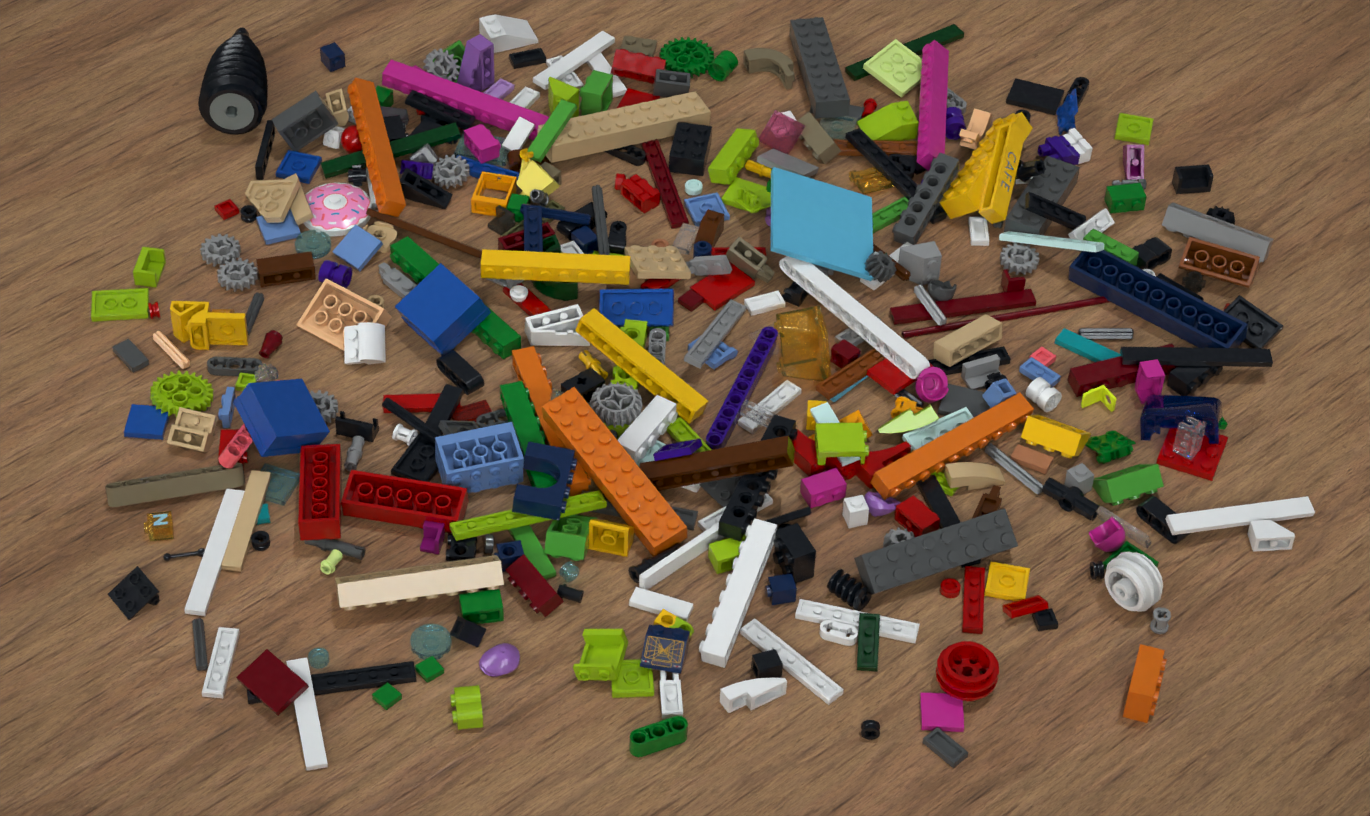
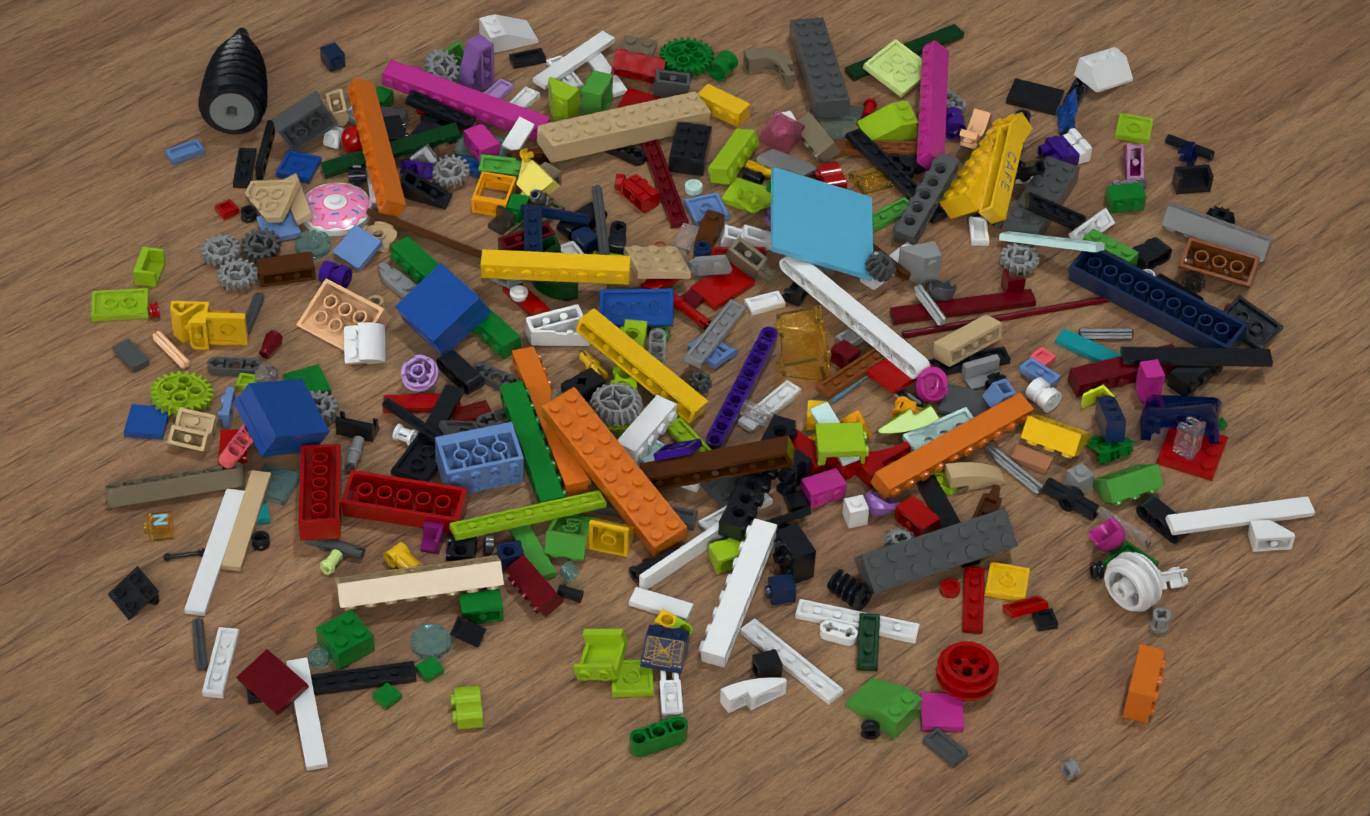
(185, 151): none -> medium blue tile
(244, 167): none -> black tile
(260, 244): none -> dark grey gear
(312, 377): none -> green tile
(345, 639): none -> green brick
(400, 556): none -> yellow piece
(420, 373): none -> lavender cone
(489, 372): none -> dark grey beam
(499, 165): none -> bright green hinge
(500, 660): medium lavender hat -> none
(546, 501): dark blue arch -> none
(552, 129): bright green tile -> none
(681, 304): none -> red pin
(700, 382): none -> dark grey gear
(725, 106): none -> yellow brick
(753, 176): none -> black pin
(754, 236): none -> white slope
(791, 477): none -> black hips
(796, 500): none -> black tile
(830, 174): none -> red brick
(888, 704): none -> bright green slope
(1070, 769): none -> light grey bush
(1104, 69): none -> white slope
(1110, 419): none -> dark blue brick
(1174, 577): none -> white hinge
(1179, 142): none -> black axle
(1190, 154): none -> clear blue tile

